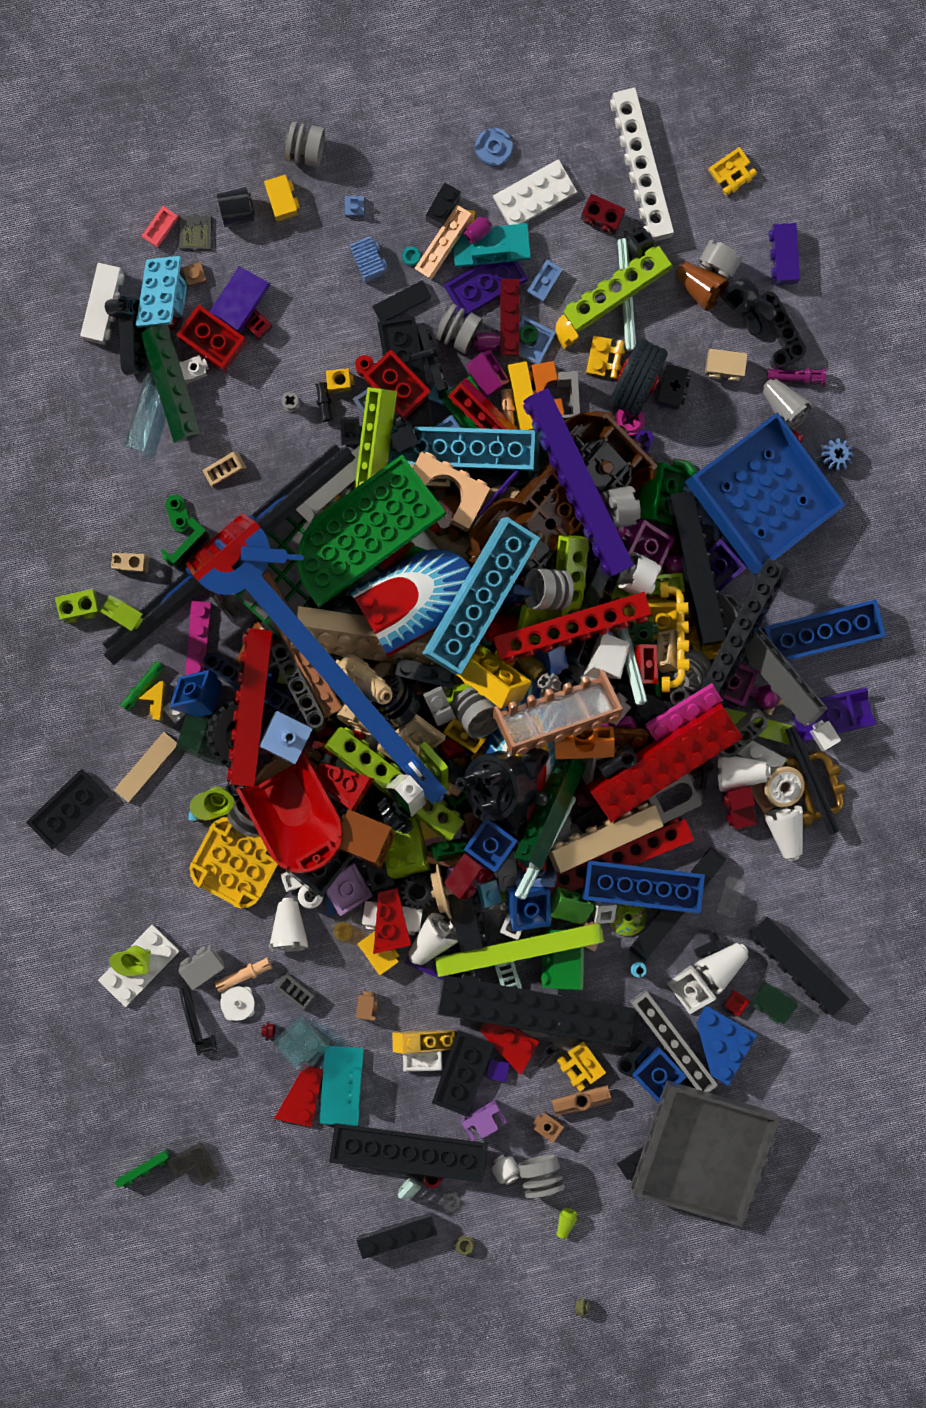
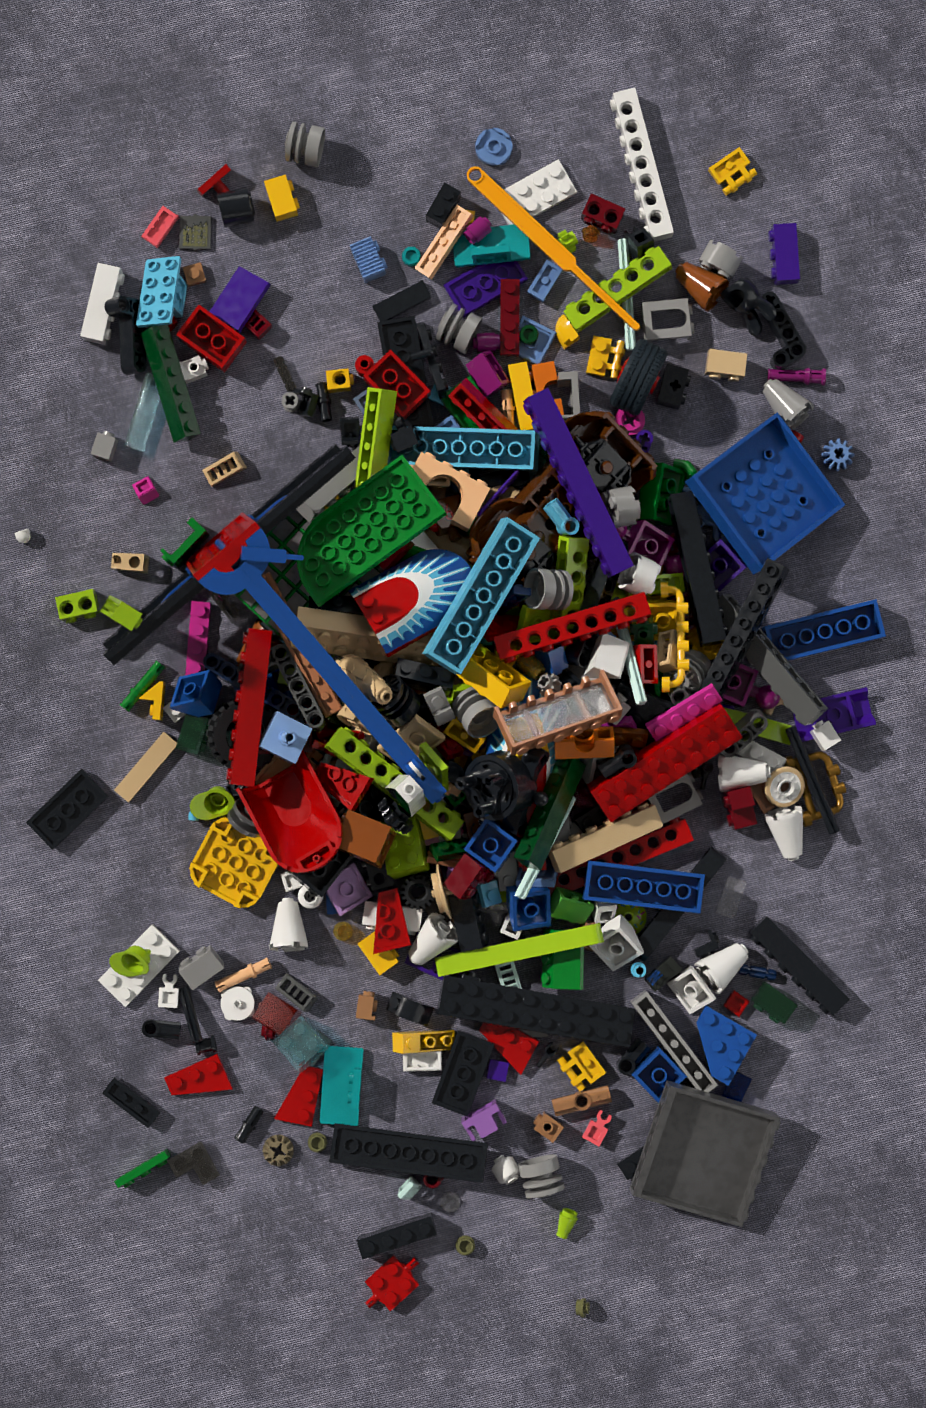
(23, 536): none -> white hinge
(104, 446): none -> light grey brick
(131, 1102): none -> black plate
(145, 490): none -> dark pink slope
(164, 1029): none -> black piece
(168, 995): none -> white plate
(177, 513): green plate -> none
(200, 1077): none -> red wing
(215, 182): none -> red tile
(249, 1124): none -> black axle
(274, 1013): none -> clear red piece
(284, 374): none -> clear smoke axle
(287, 1148): none -> dark tan gear
(308, 402): none -> black bracket
(317, 1142): none -> olive plate
(354, 206): medium blue tile -> none
(392, 1282): none -> red plate
(410, 1009): none -> black brick
(542, 238): none -> light orange piece
(560, 517): none -> medium azure piece
(568, 240): none -> lime gear
(590, 234): none -> clear orange plate
(596, 1131): none -> coral plate
(619, 943): none -> white slope
(663, 973): none -> pearl dark grey leg
(670, 333): none -> light grey panel
(737, 1087): none -> clear blue plate
(758, 972): none -> dark blue axle

